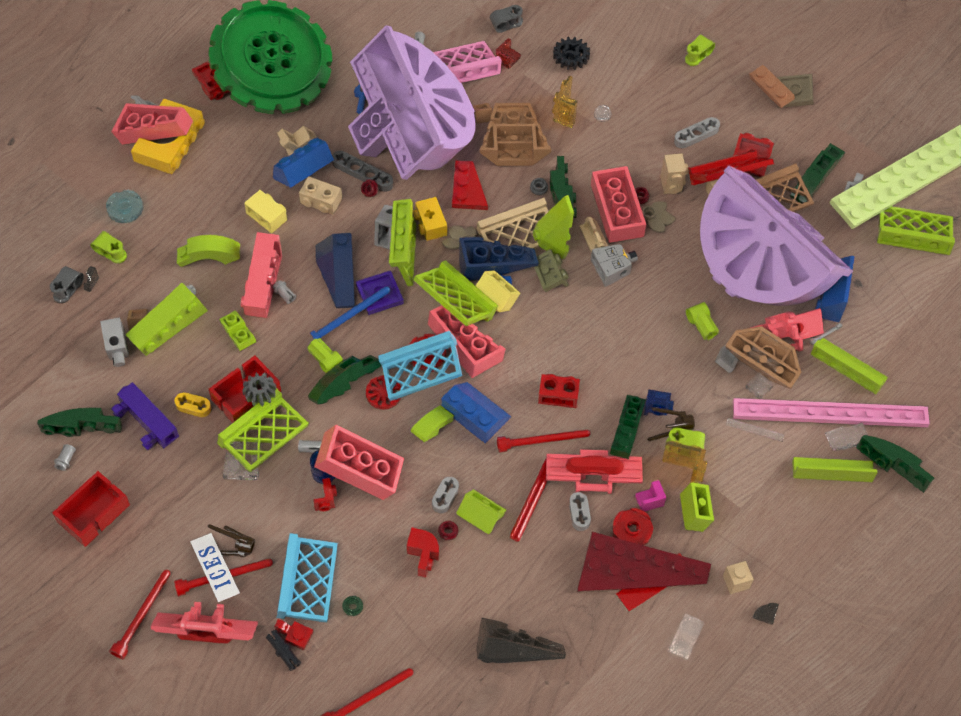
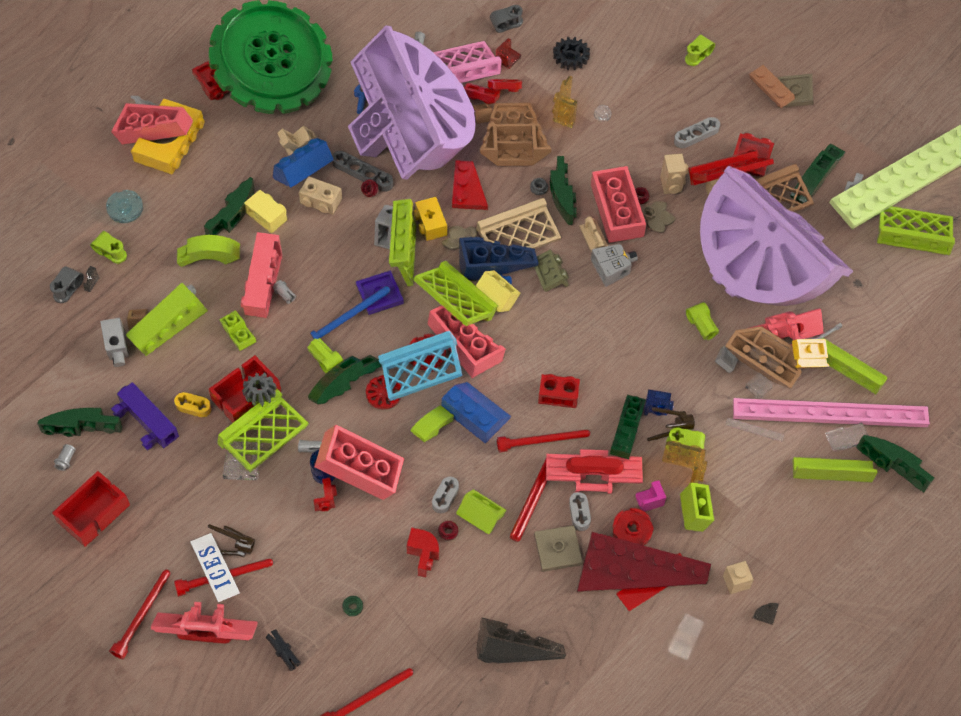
(232, 214): none -> dark green slope
(290, 572): medium azure fence -> none
(296, 635): red plate -> none
(335, 262): dark blue wedge -> none
(487, 95): none -> red plate
(512, 85): none -> red plate
(553, 228): lime wedge -> none
(558, 548): none -> dark tan plate
(810, 353): none -> plate
(836, 298): blue slope -> none

